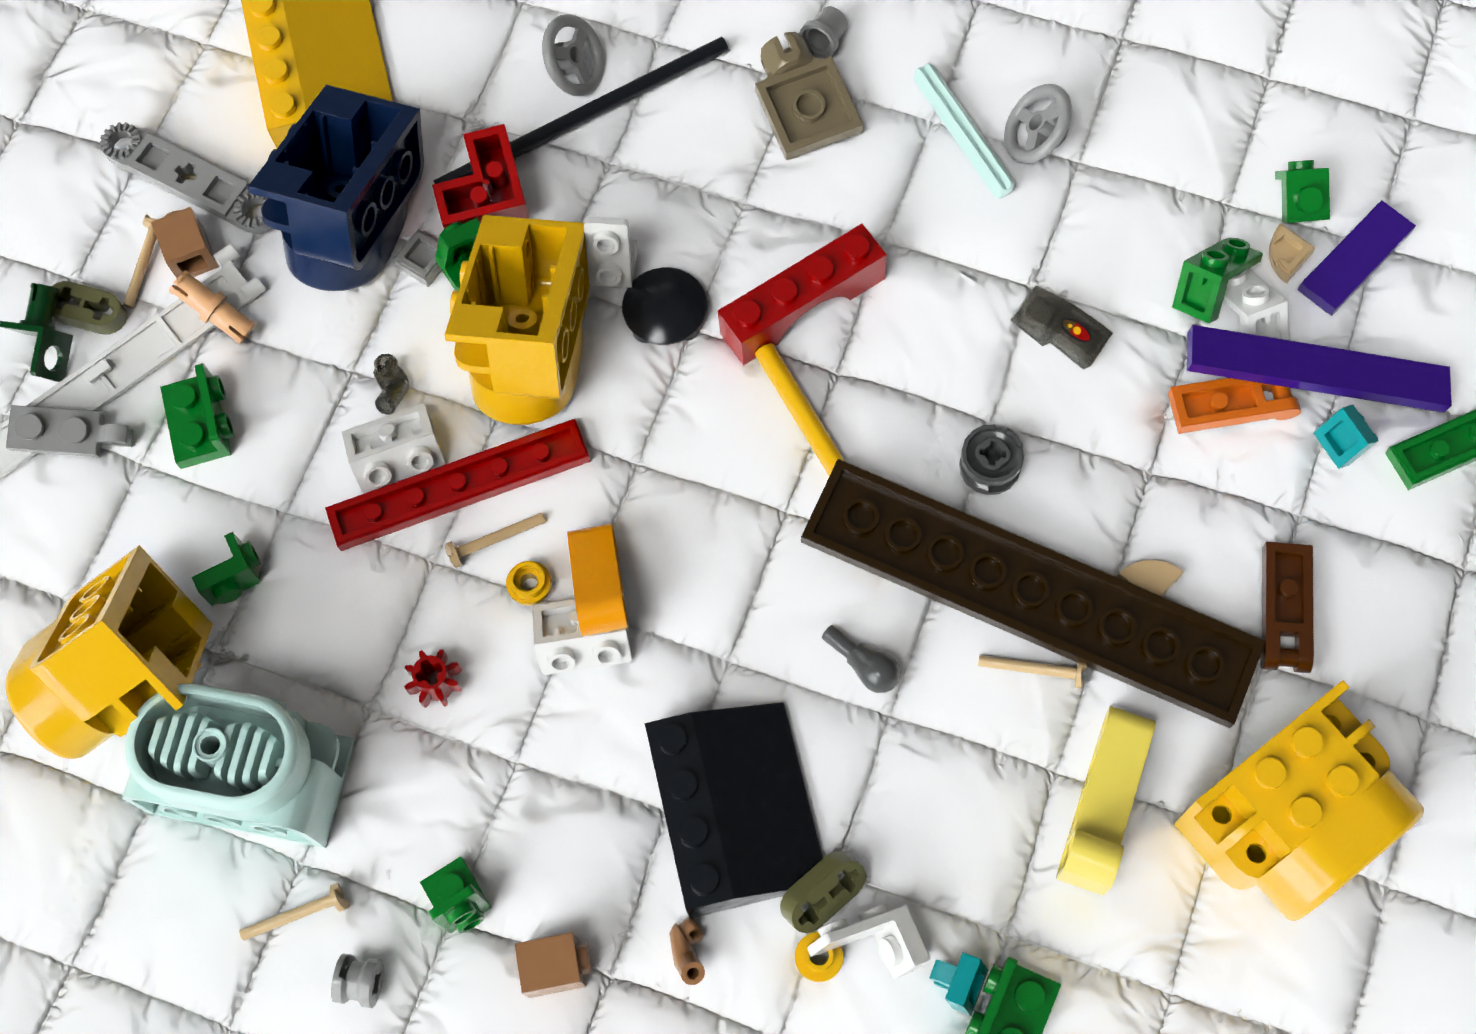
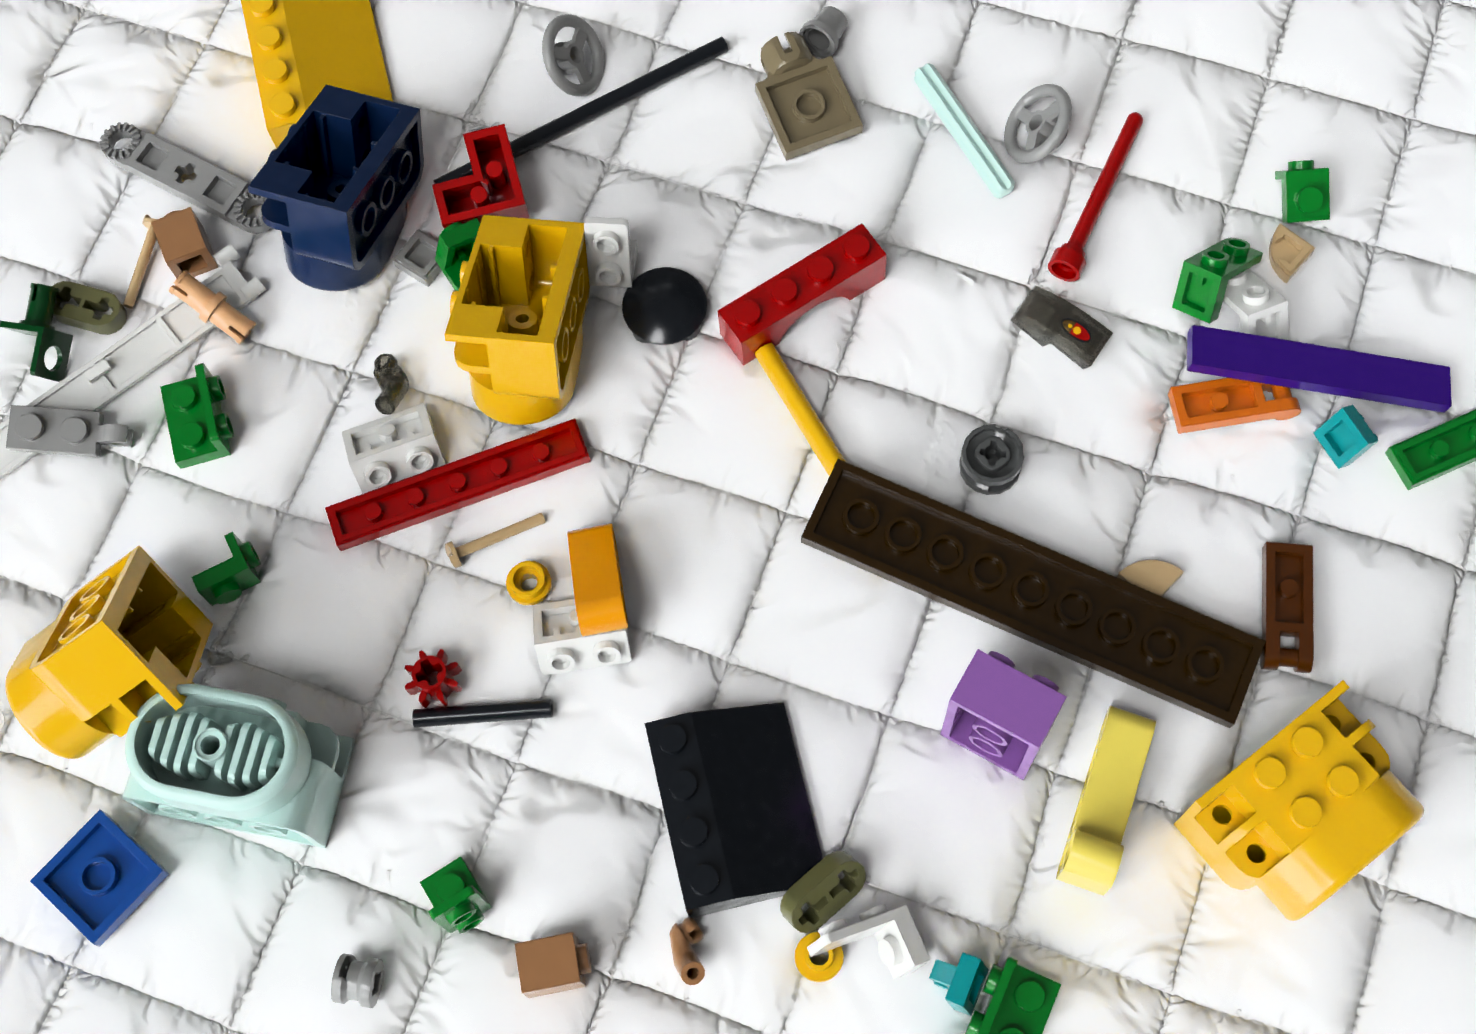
(99, 878): none -> blue plate
(335, 899): tan piece -> none
(482, 713): none -> black piece
(873, 667): dark grey piece -> none
(1002, 712): none -> medium lavender brick
(1035, 668): tan piece -> none
(1068, 260): none -> red piece
(1356, 258): dark purple tile -> none

